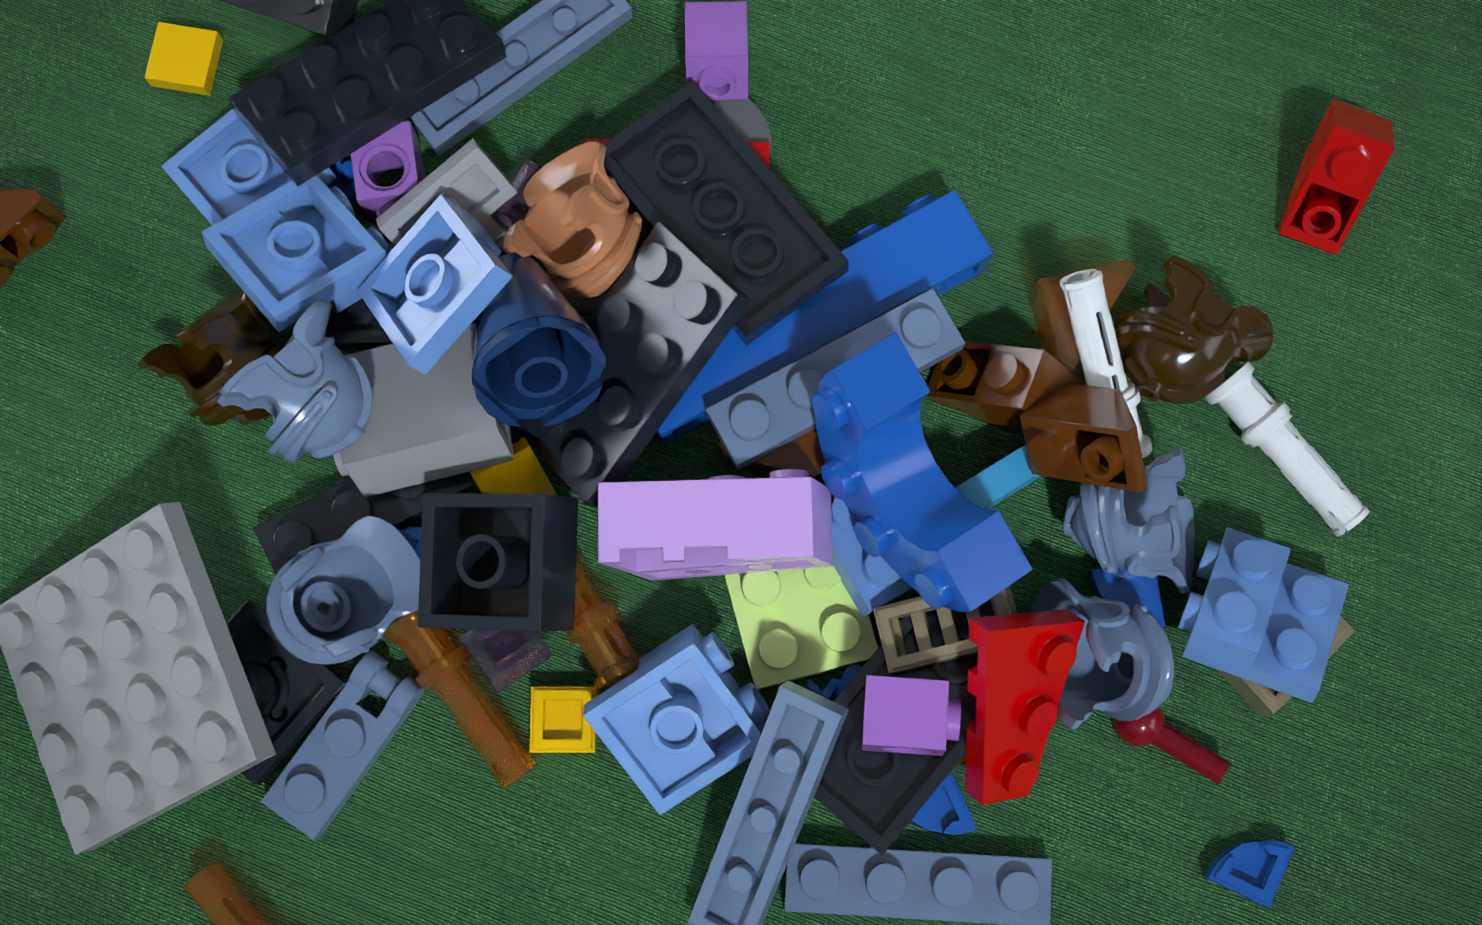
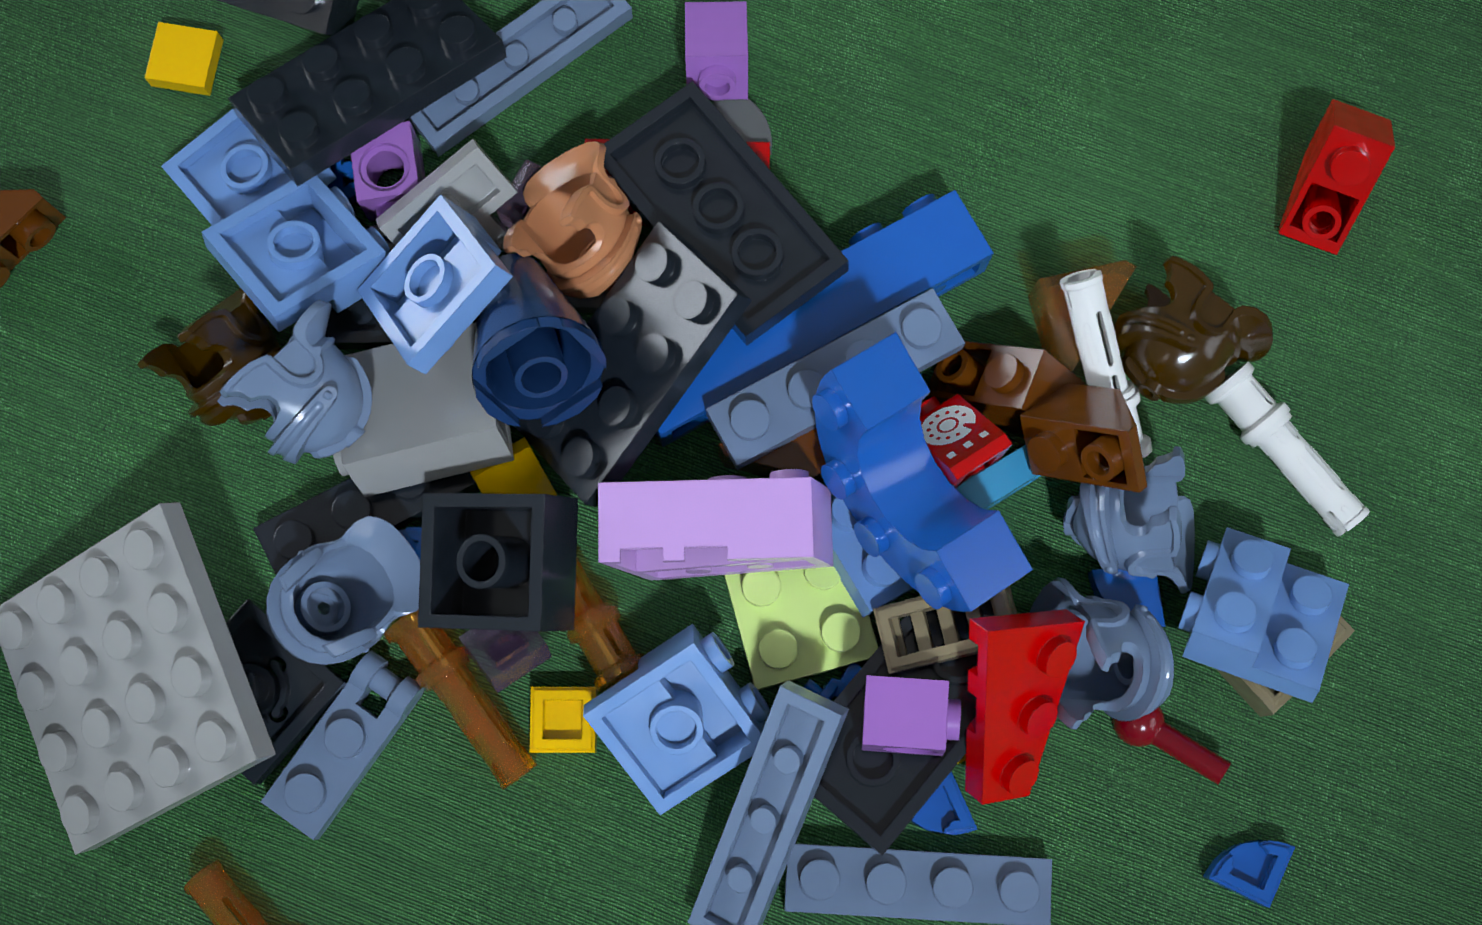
(961, 438): none -> red slope

